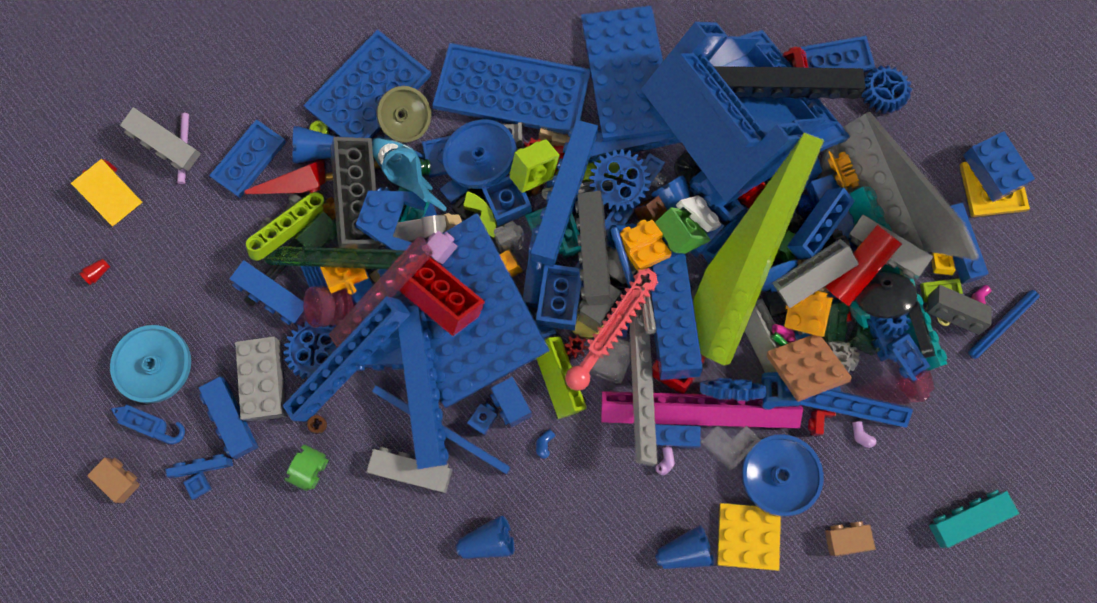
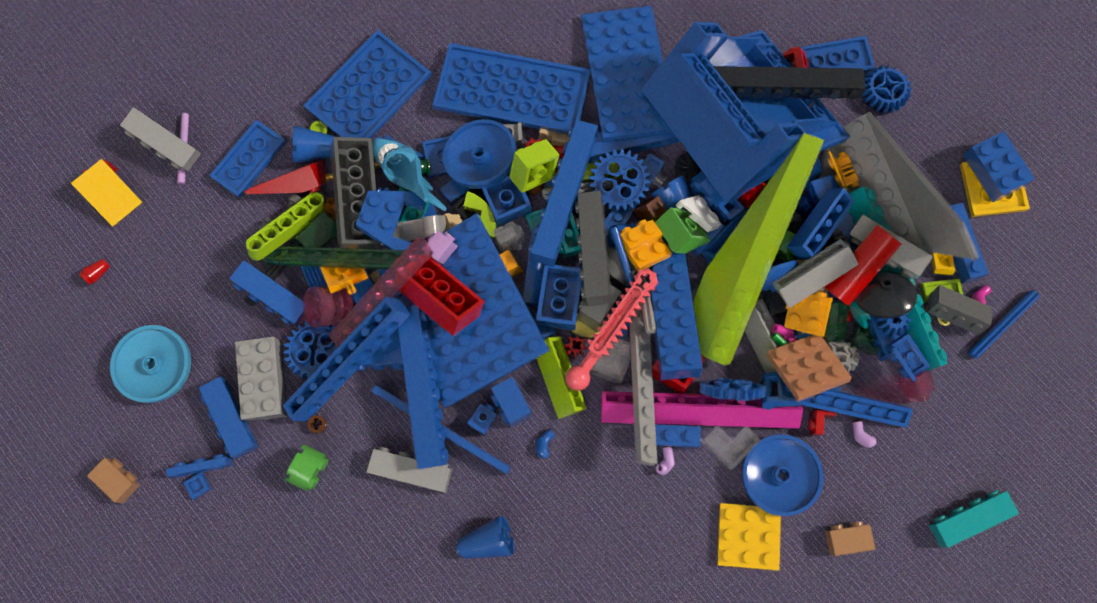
(147, 424): blue plate -> none
(415, 114): olive dish -> none
(686, 551): blue cone -> none
(922, 331): black beam -> none

